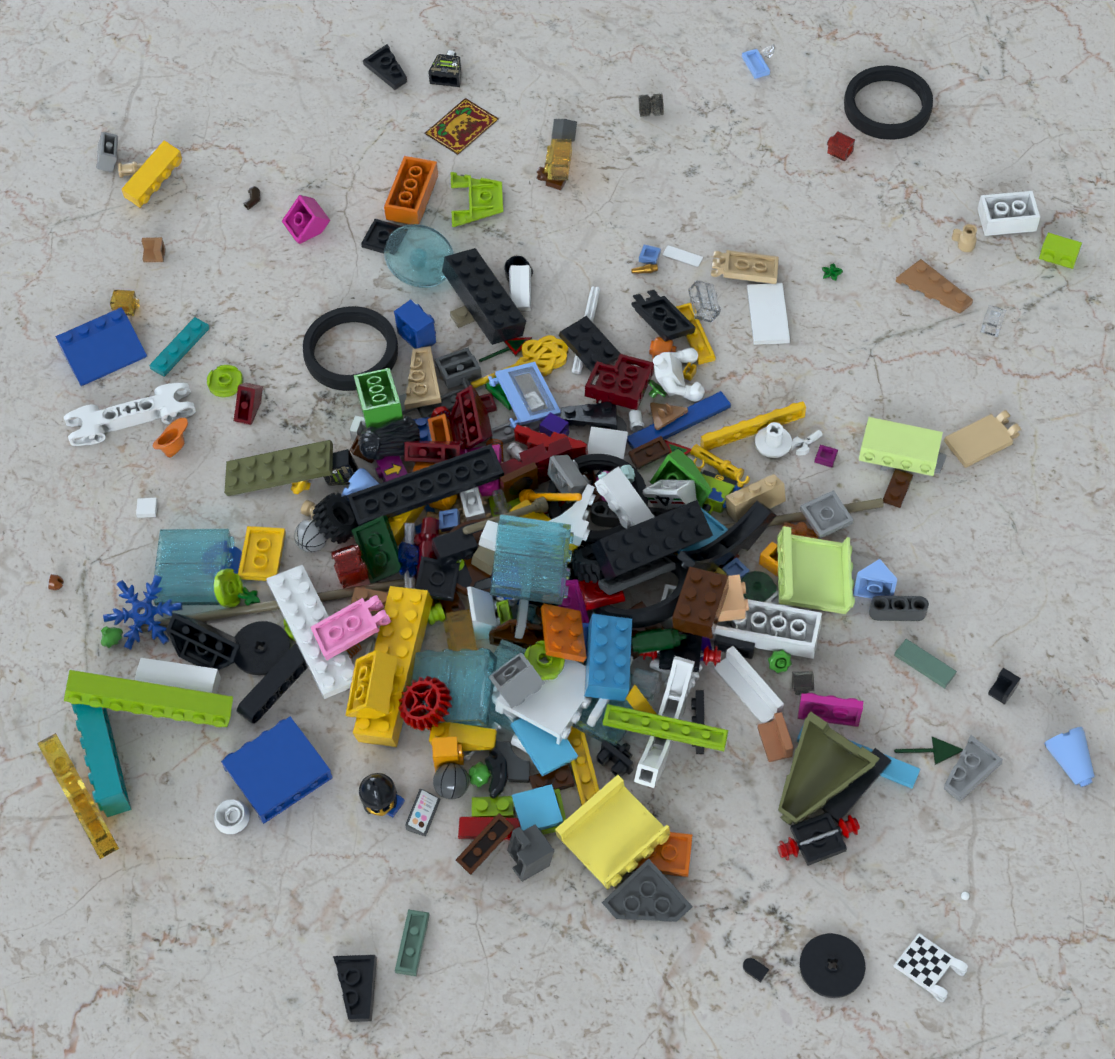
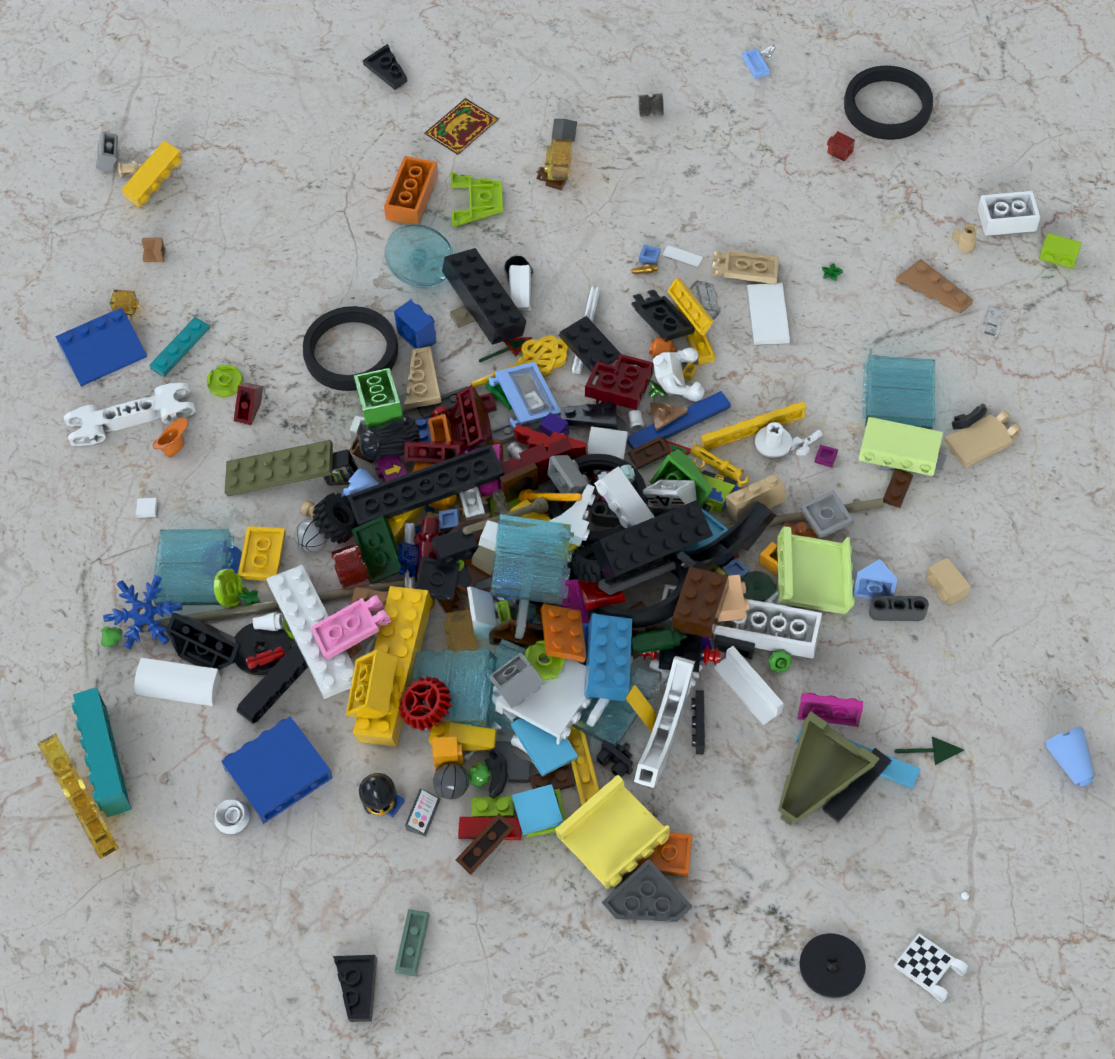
(55, 582): dark orange hinge -> none
(148, 698): lime brick -> none
(254, 197): dark brown arm -> none
(265, 657): none -> red axle
(272, 622): none -> white cone
(298, 487): yellow piece -> none
(305, 219): dark pink slope -> none
(378, 235): black tile -> none
(436, 614): lime wheel -> none
(446, 70): black torso -> none
(458, 368): dark grey plate -> none
(529, 851): dark grey plate -> none
(665, 727): lime tile -> none
(690, 306): none -> yellow tile
(755, 969): black piece -> none
(776, 738): nougat panel -> none
(802, 682): clear smoke plate -> none
(818, 838): black plate -> none
(900, 390): none -> clear light blue brick
(925, 663): sand green tile -> none
(947, 582): none -> tan brick
(964, 421): none -> black piece
(972, 768): light grey wing -> none
(1004, 686): black panel -> none

